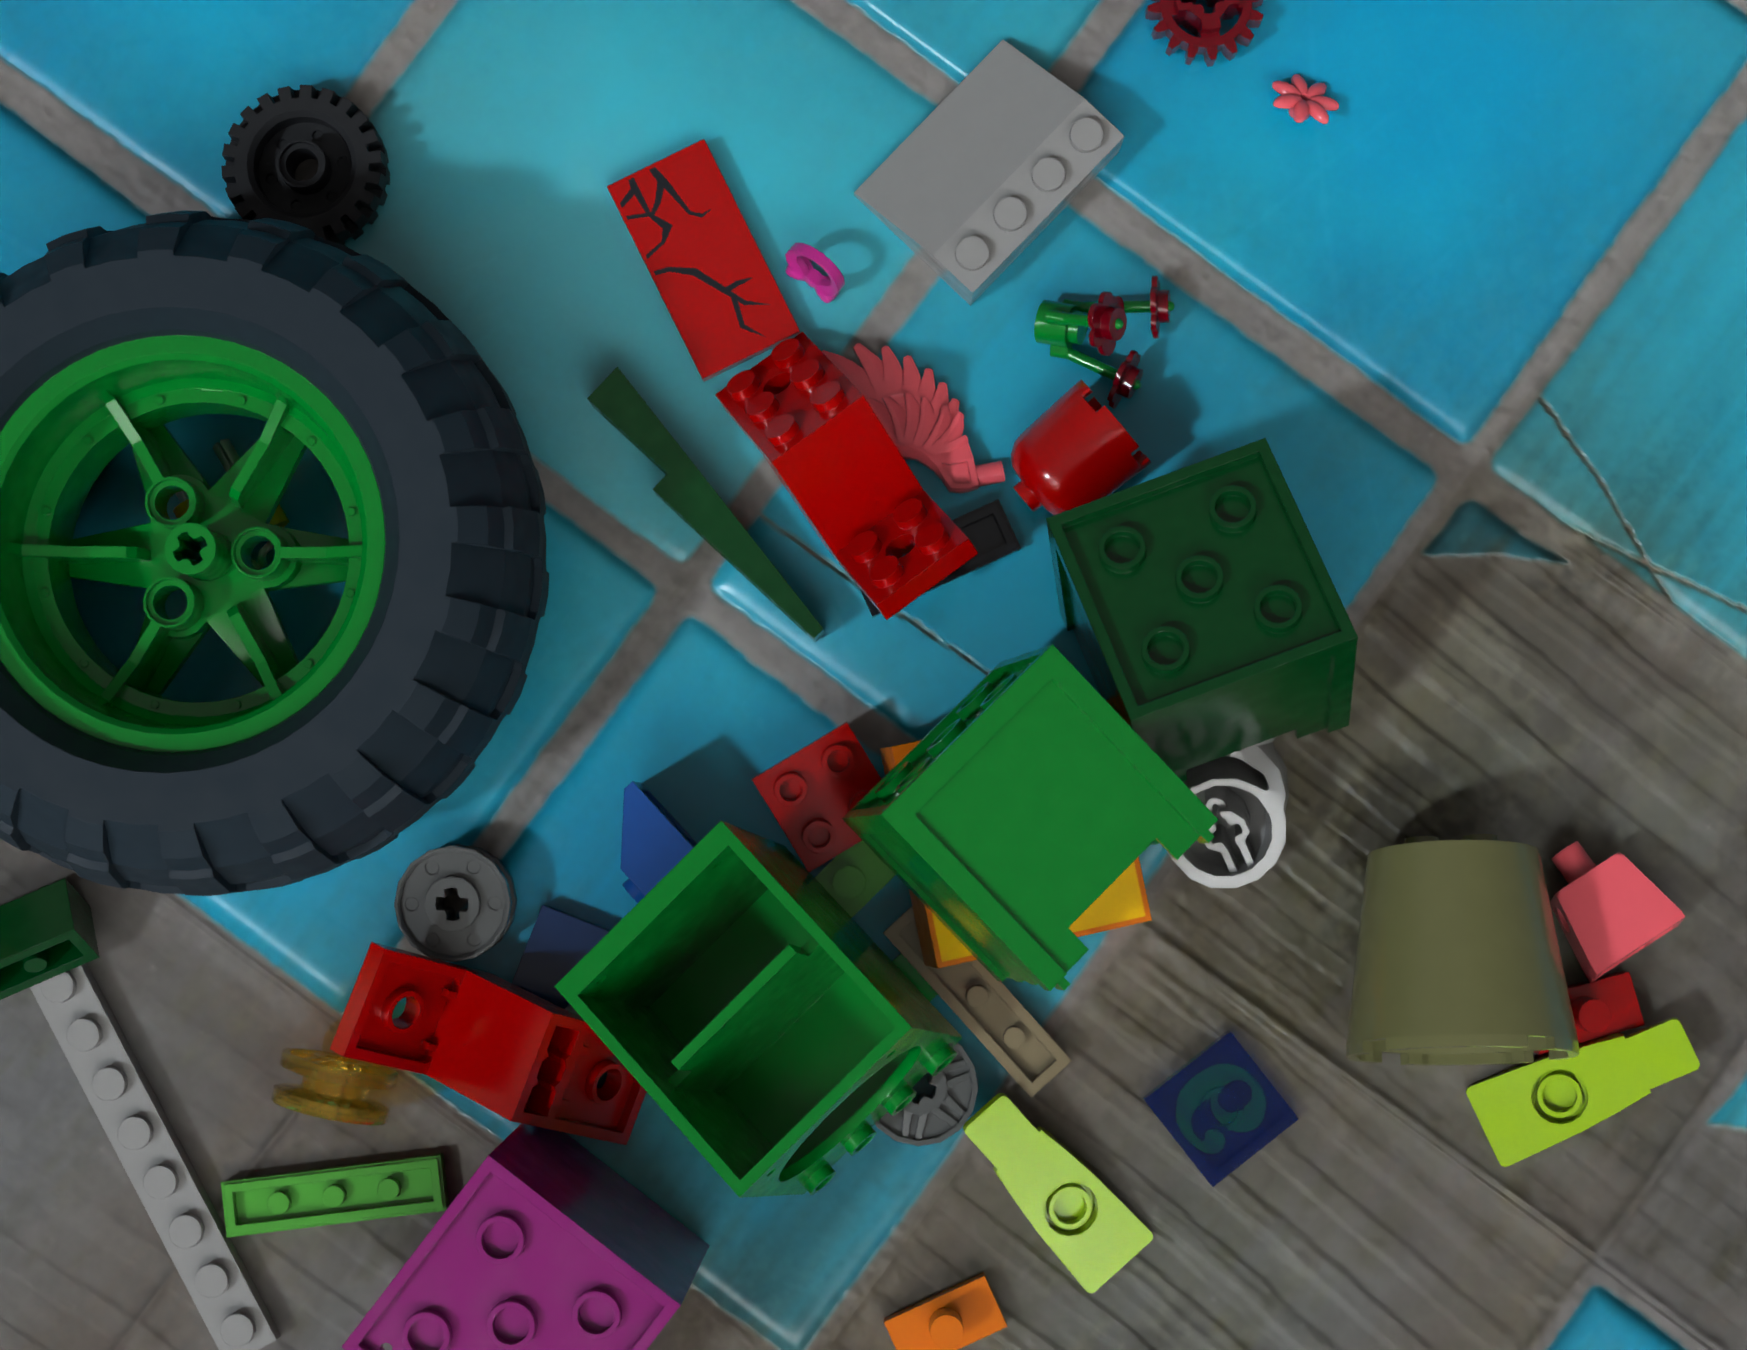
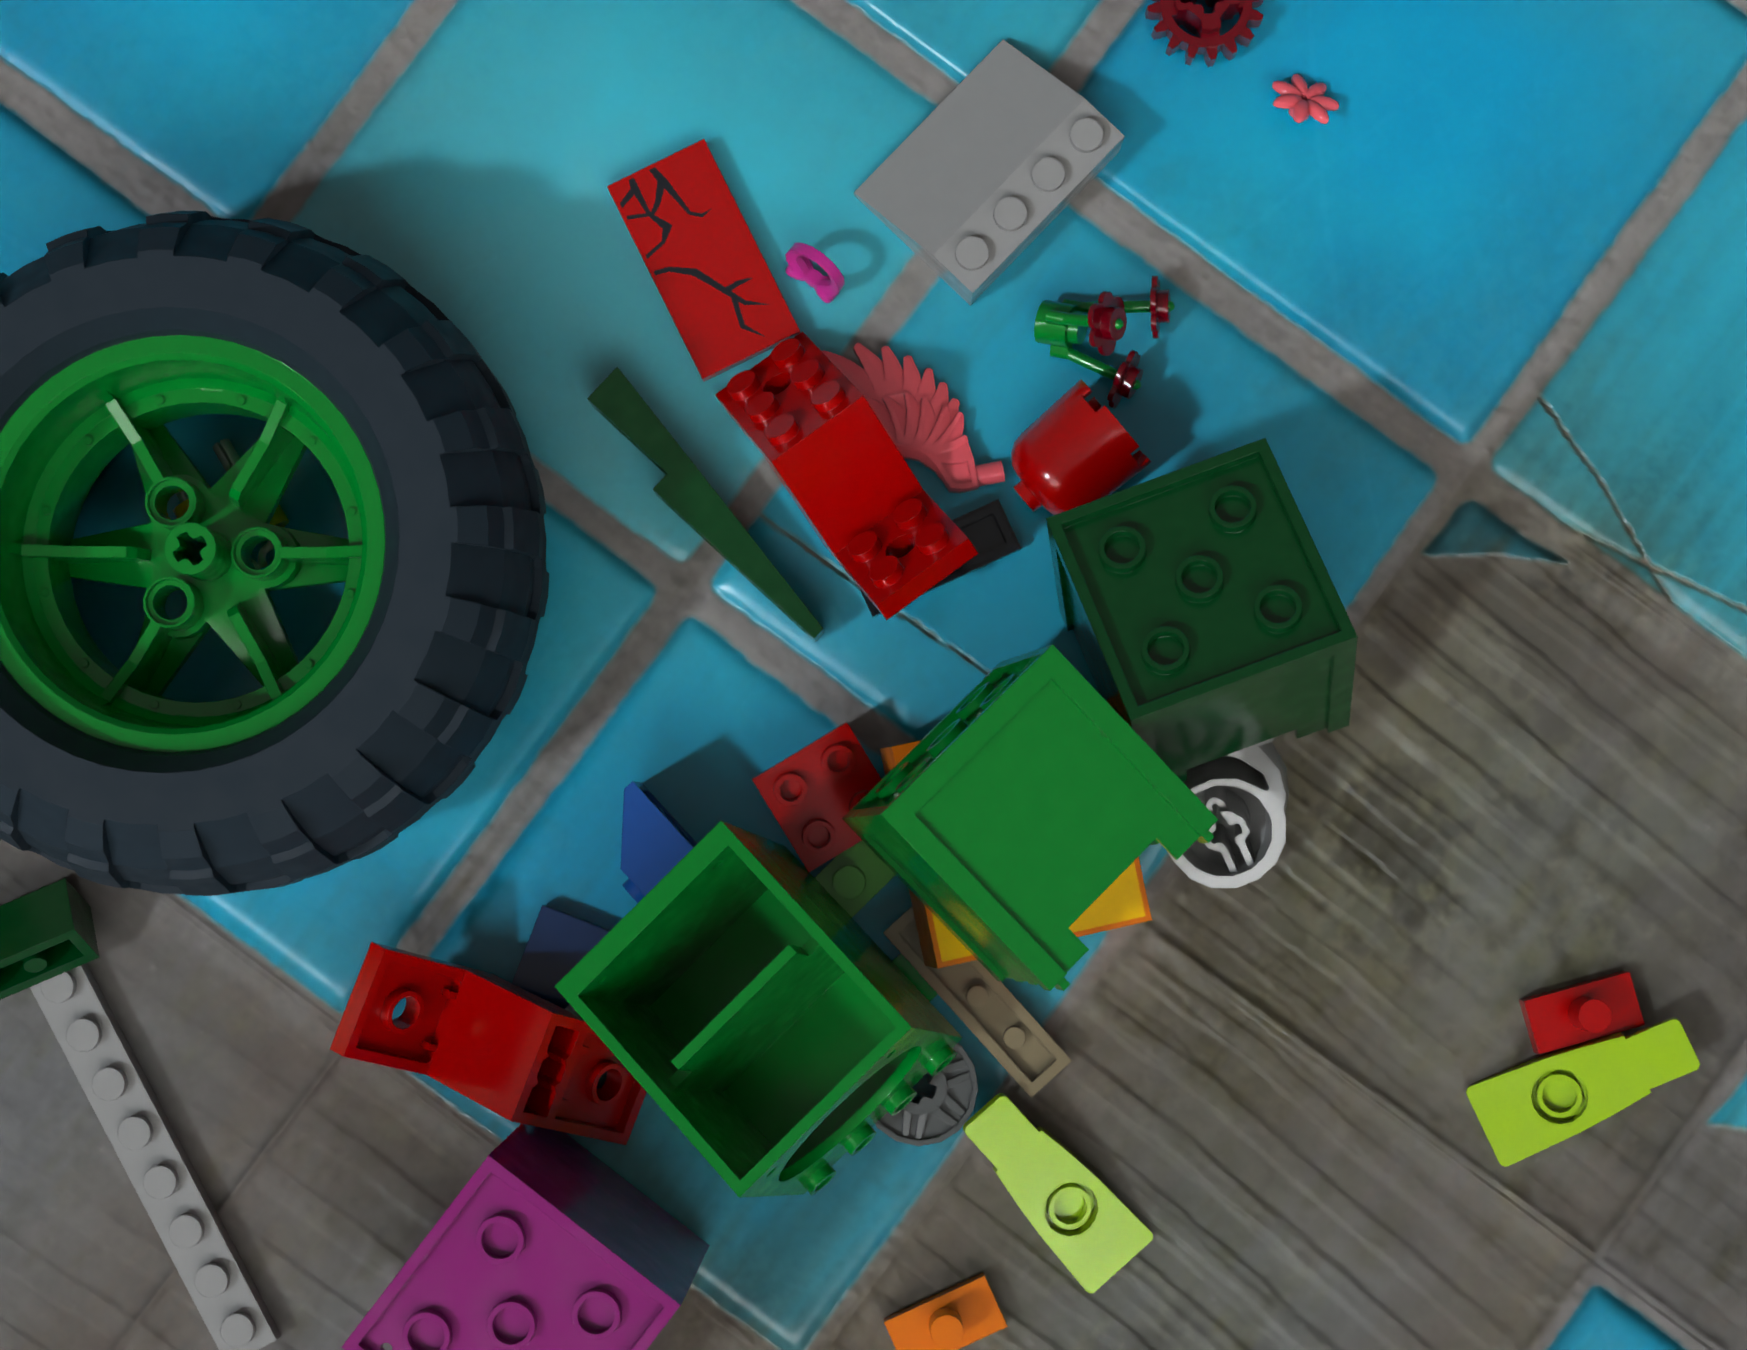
(300, 128): black wheel -> none
(334, 1087): clear yellow wheel -> none
(334, 1195): bright green tile -> none
(432, 925): dark grey wheel -> none
(1220, 1108): clear blue tile -> none
(1458, 957): olive cone -> none
(1609, 909): coral torso -> none

